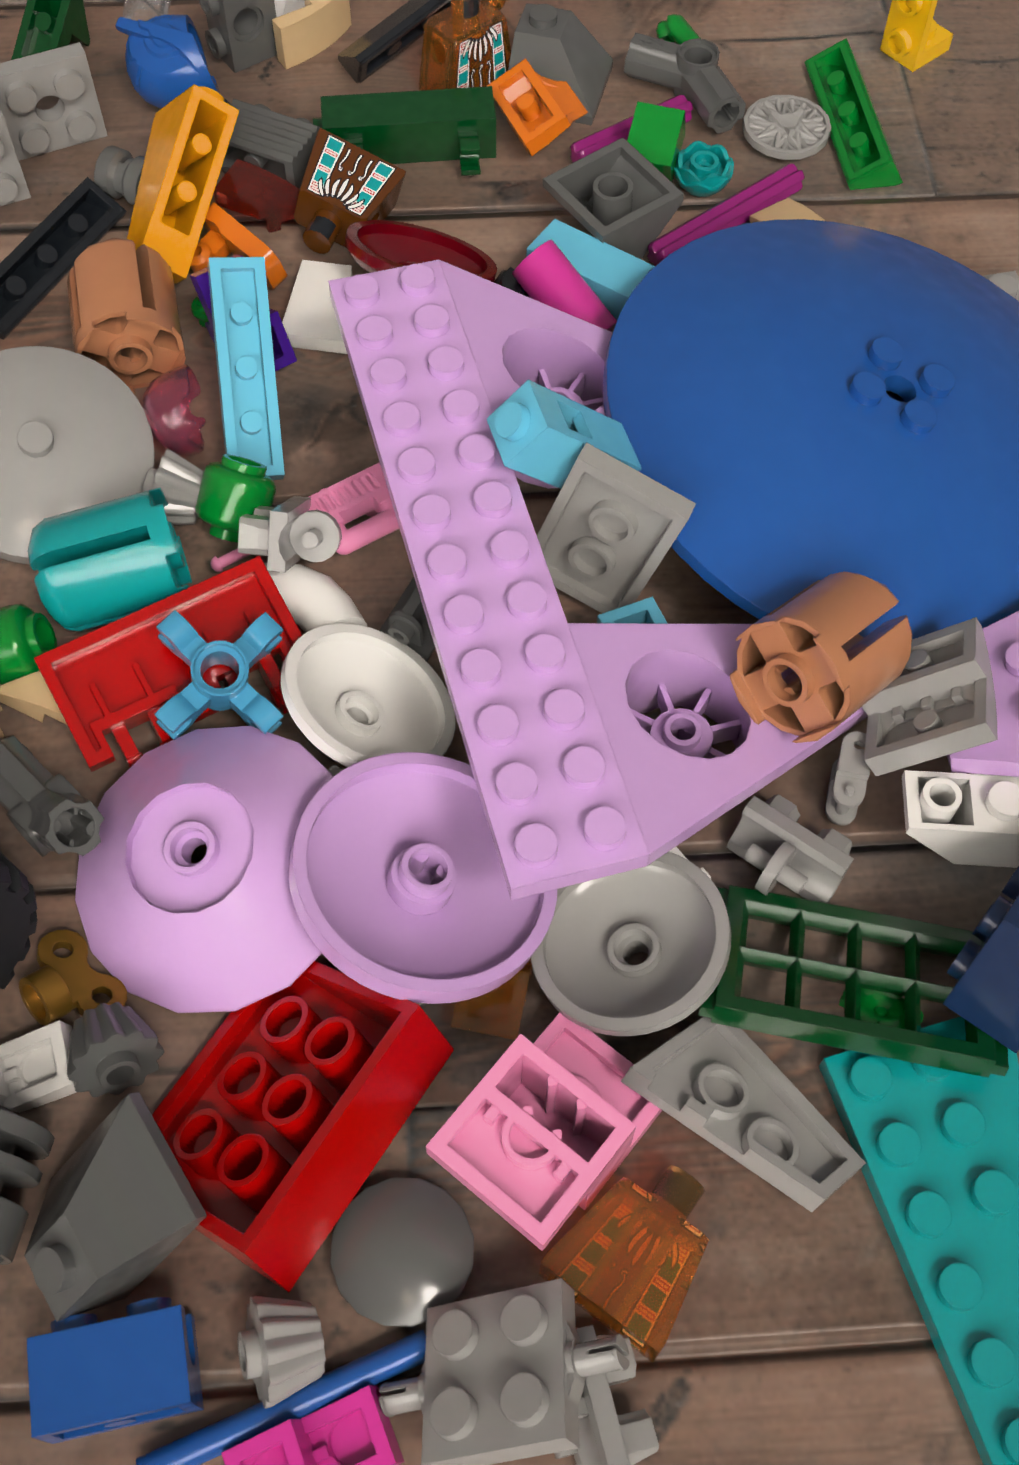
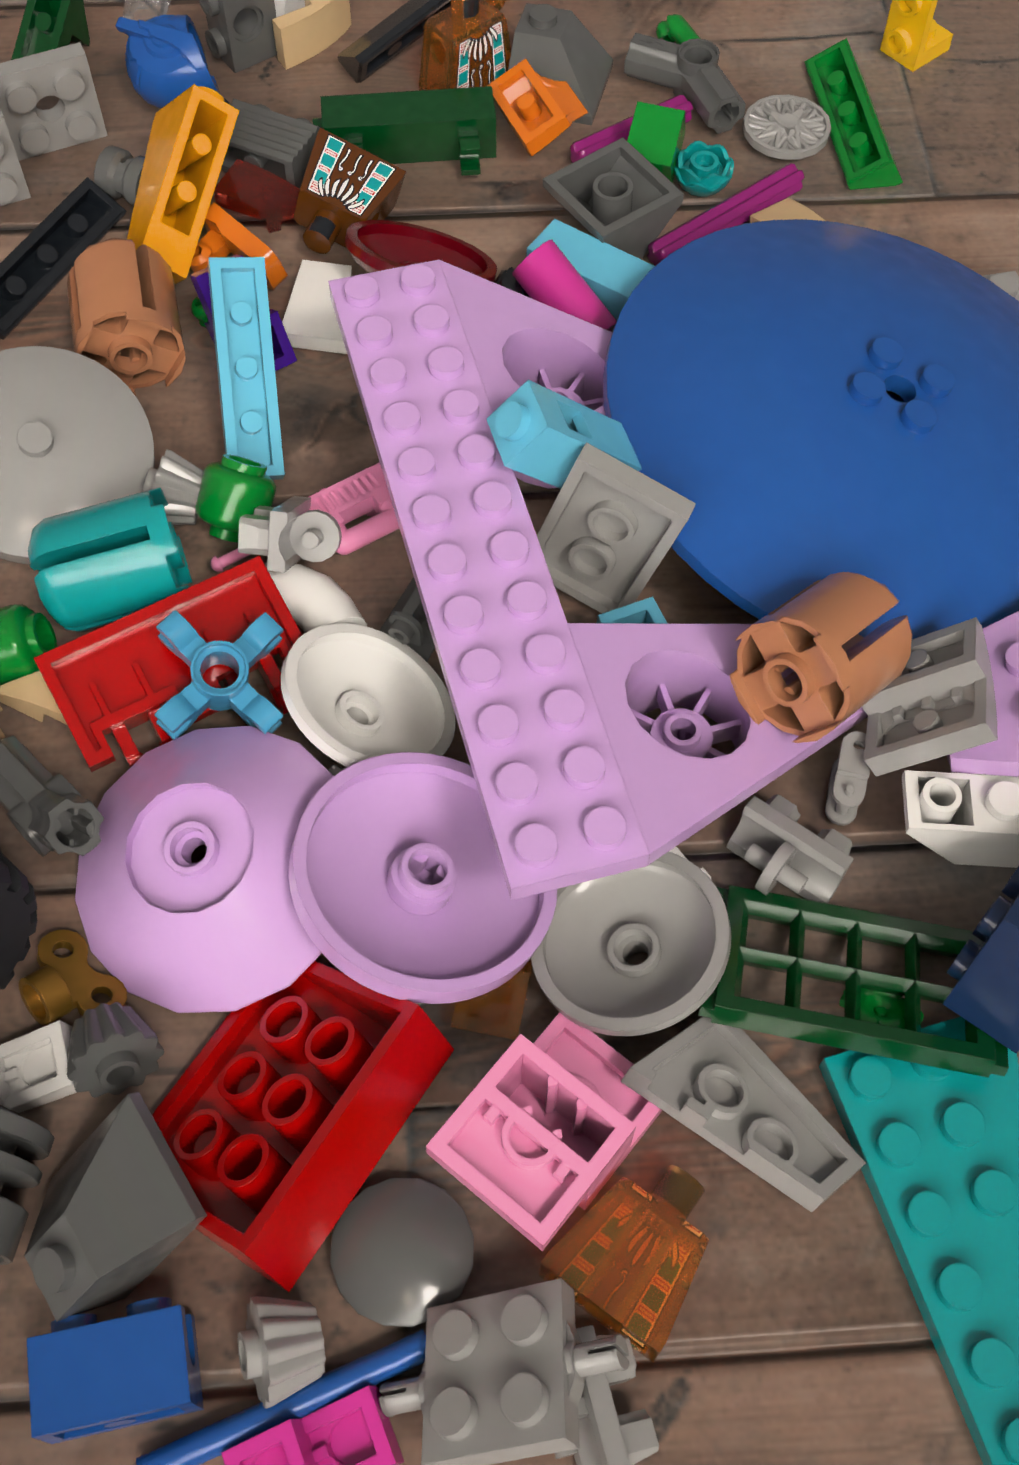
(168, 411): clear pink hair -> none

